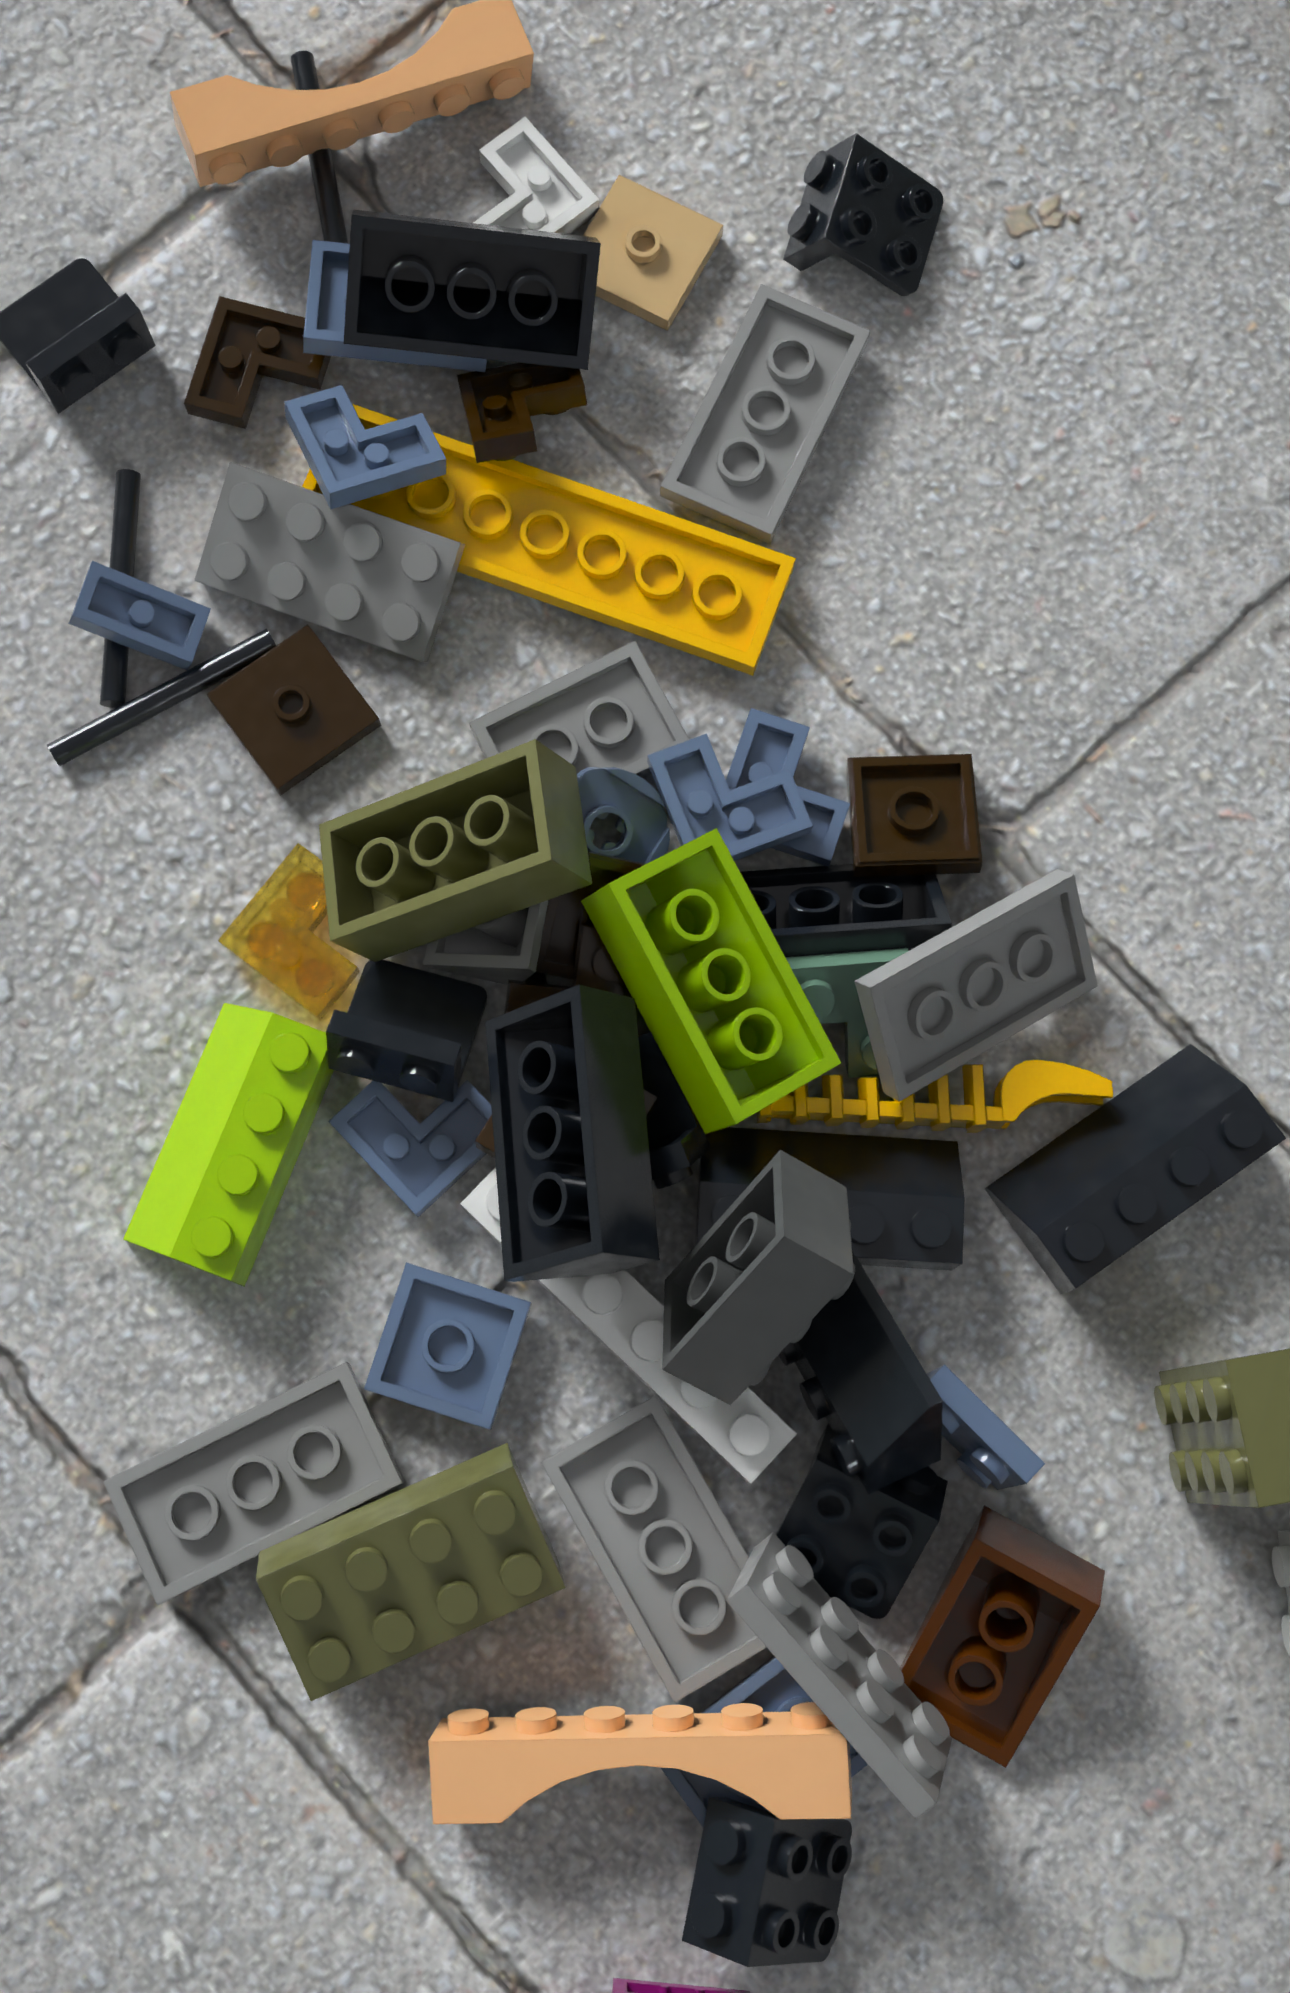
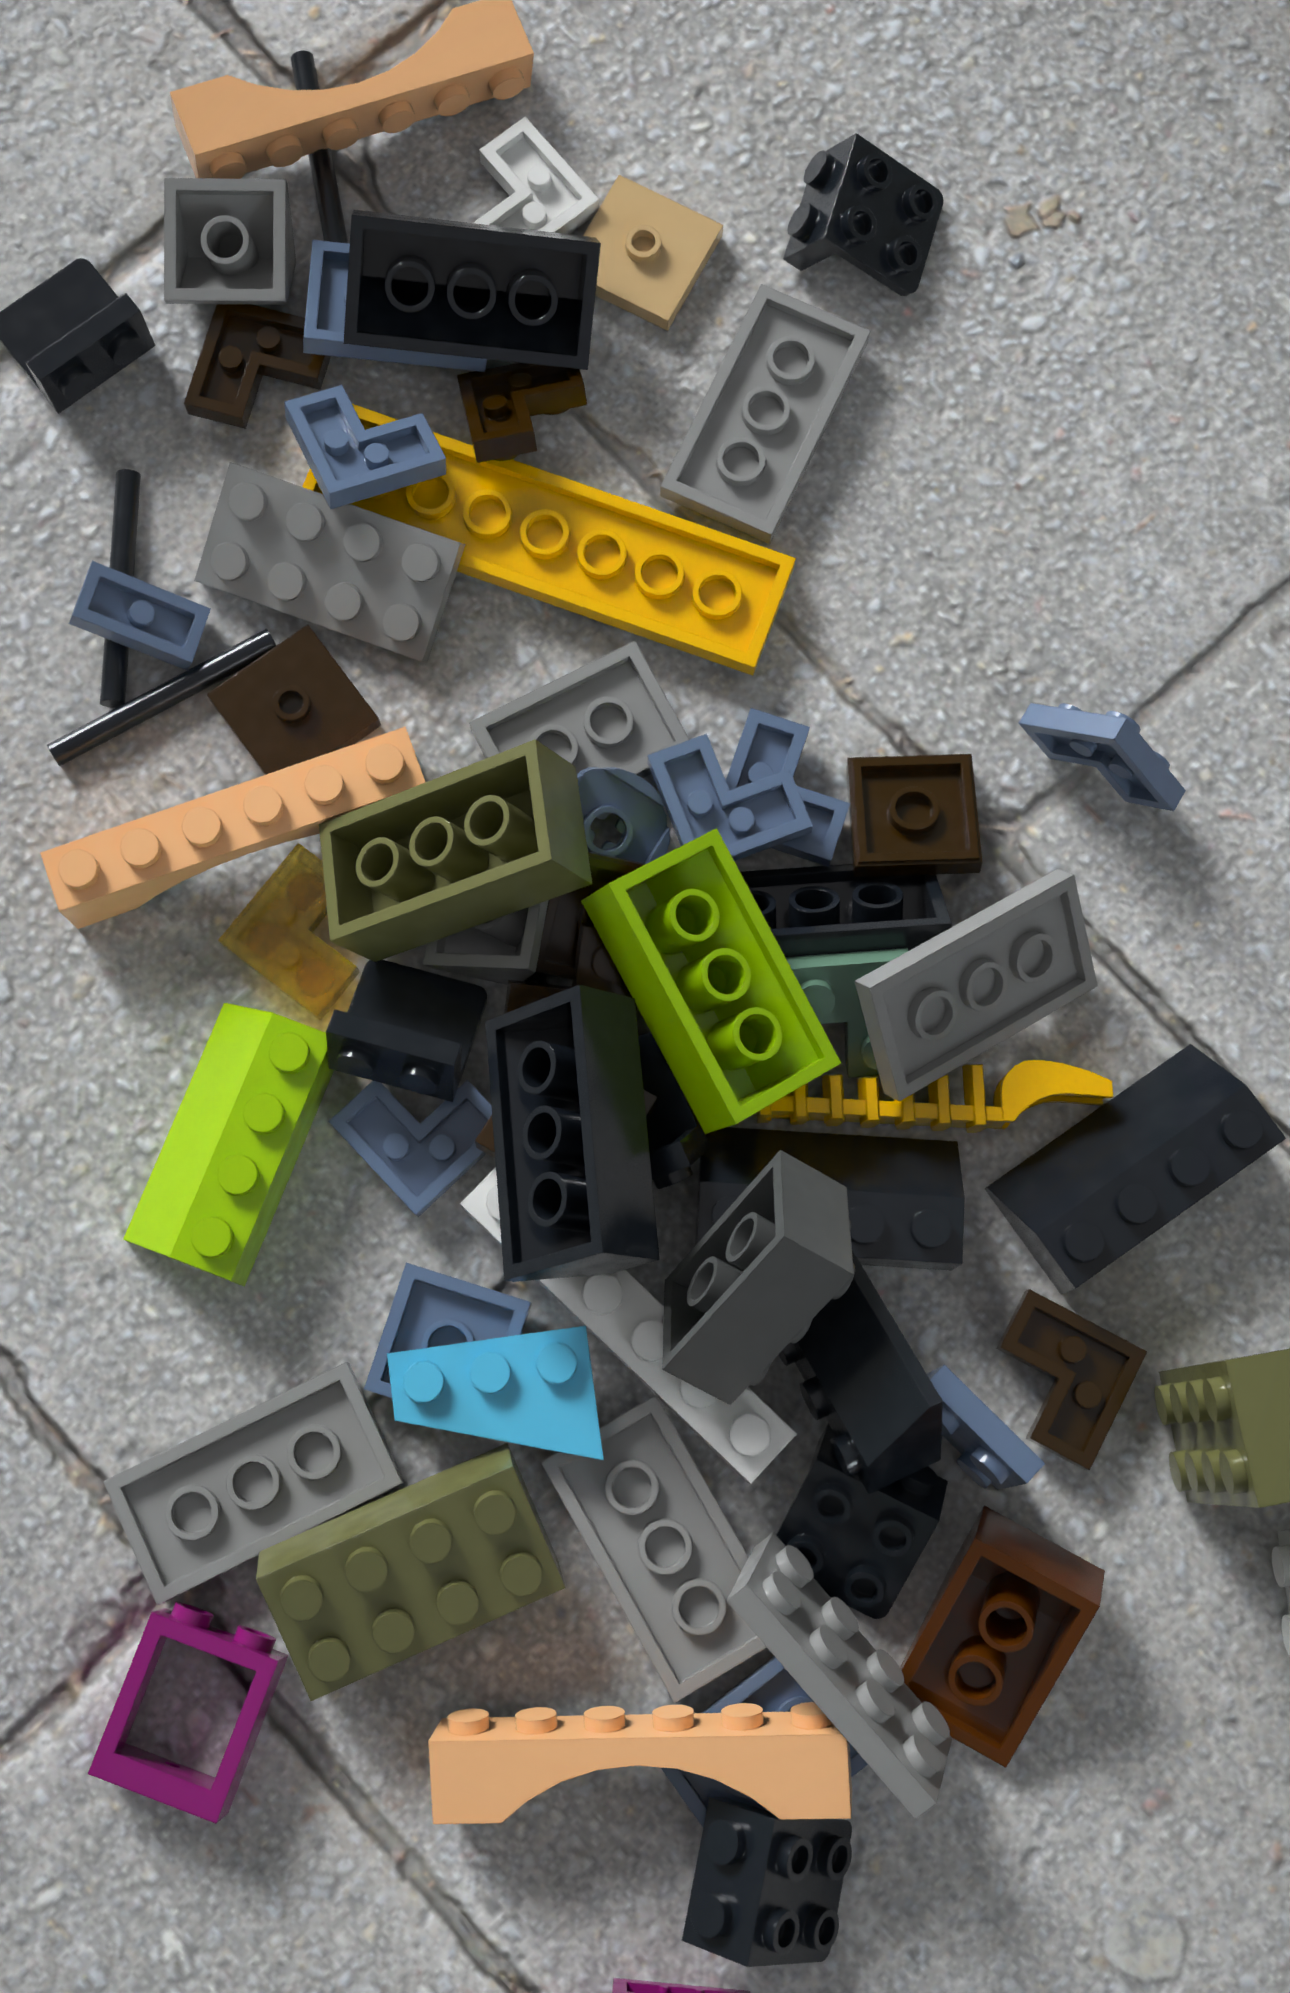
(149, 855): none -> light nougat arch
(165, 1779): none -> magenta window
(227, 241): none -> light grey slope
(504, 1389): none -> medium azure wing
(1089, 1374): none -> dark brown plate
(1111, 746): none -> sand blue plate

